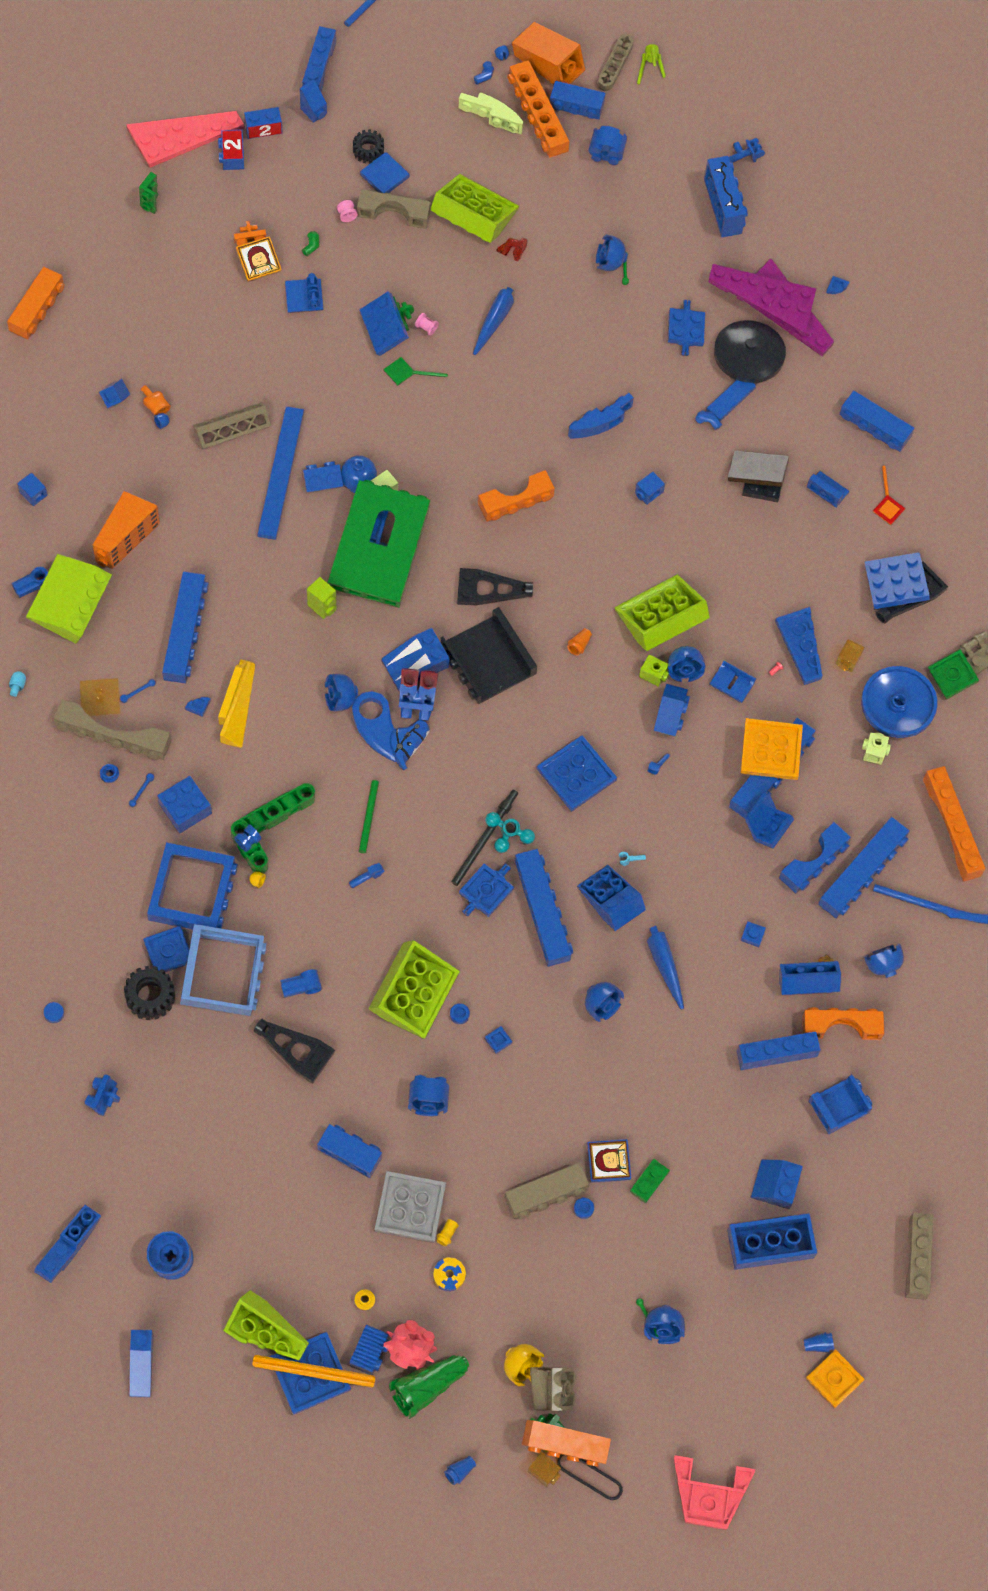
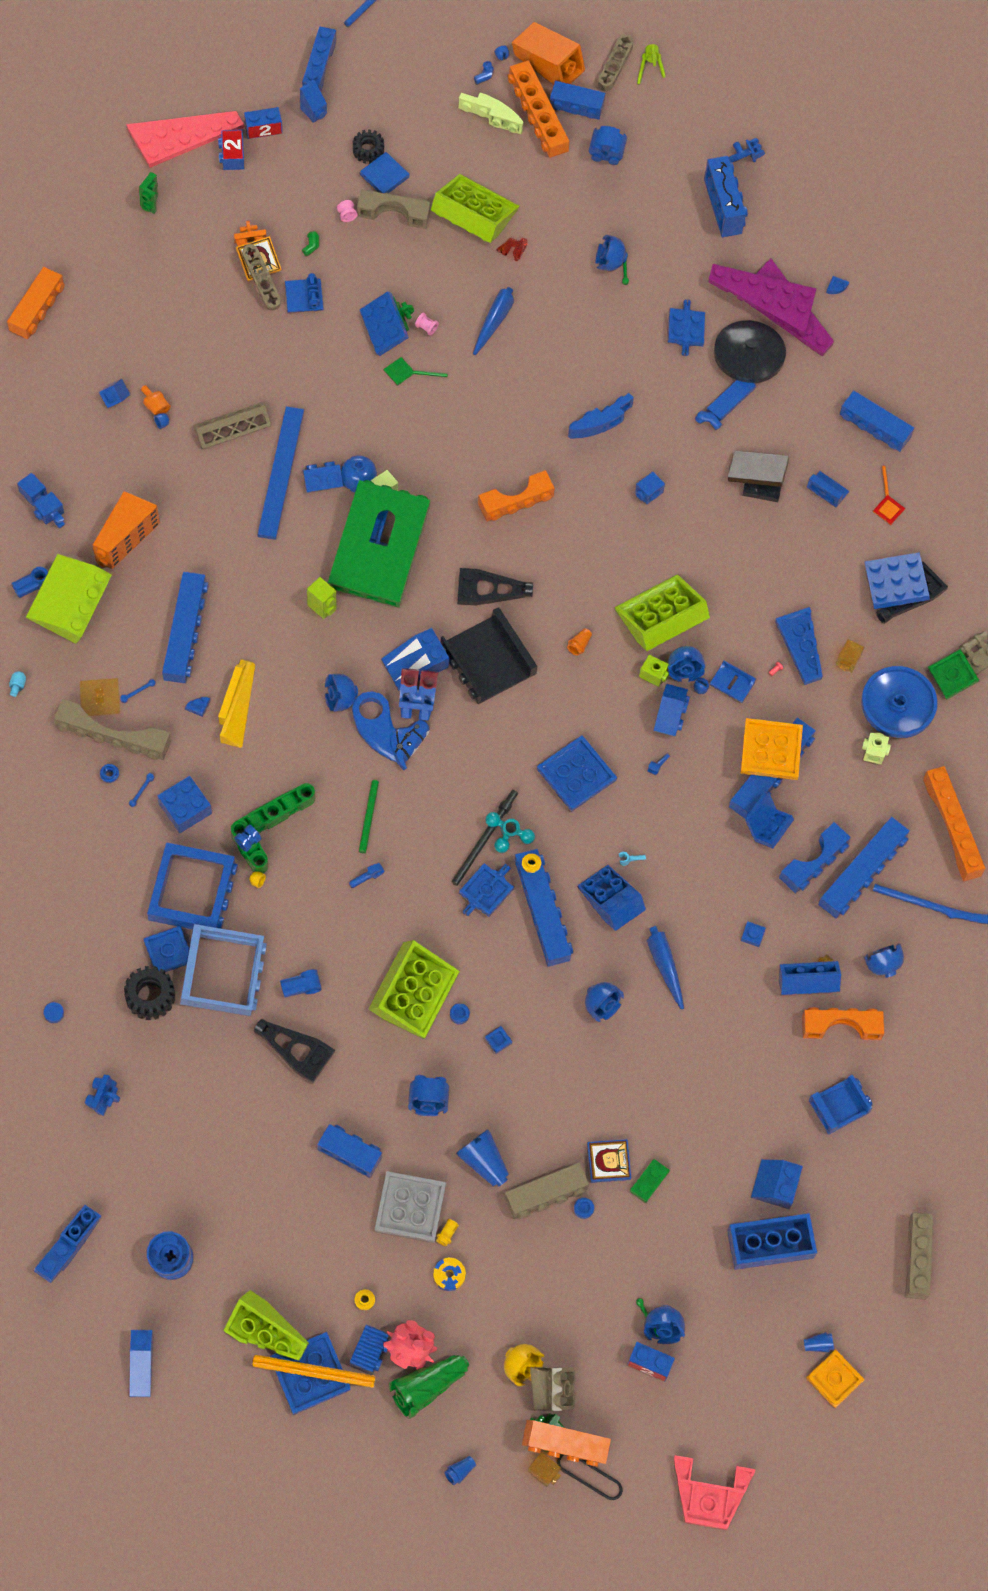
(49, 509): none -> blue brick
(263, 276): none -> dark tan beam
(485, 1159): none -> blue cone
(531, 868): none -> yellow plate
(651, 1361): none -> blue brick
(700, 688): none -> blue hinge
(778, 1050): blue brick -> none

